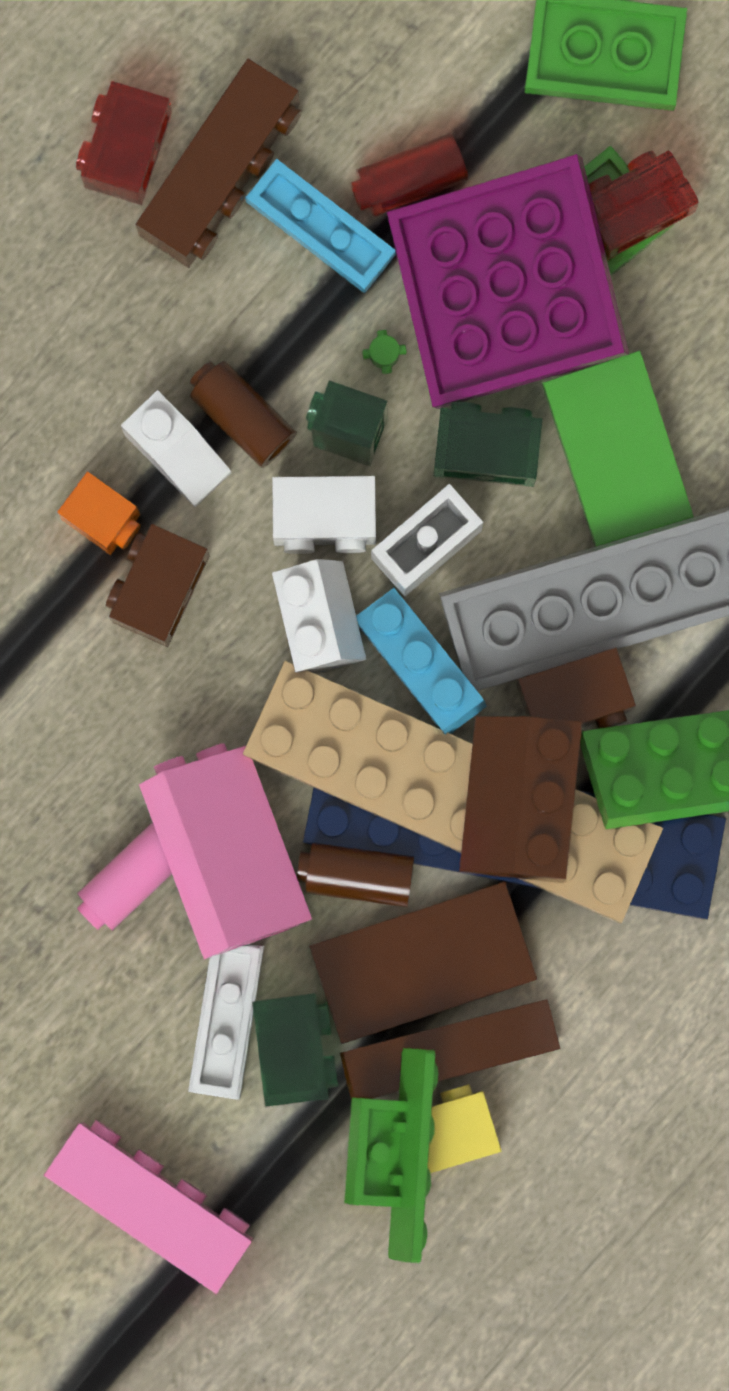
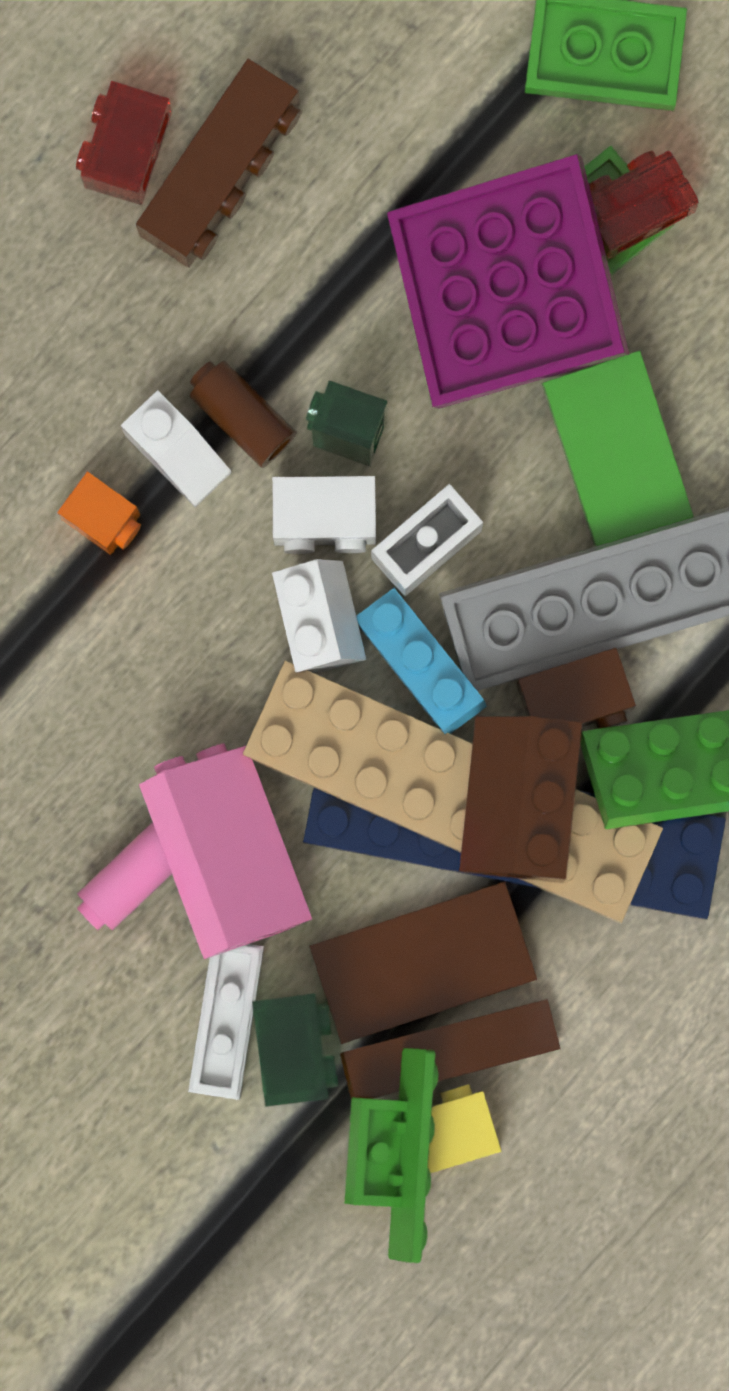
(150, 1206): bright pink brick -> none
(157, 584): reddish brown brick -> none
(320, 226): medium azure plate -> none
(356, 874): reddish brown brick -> none
(384, 351): bright green piece -> none
(409, 175): clear red brick -> none
(488, 445): clear green brick -> none

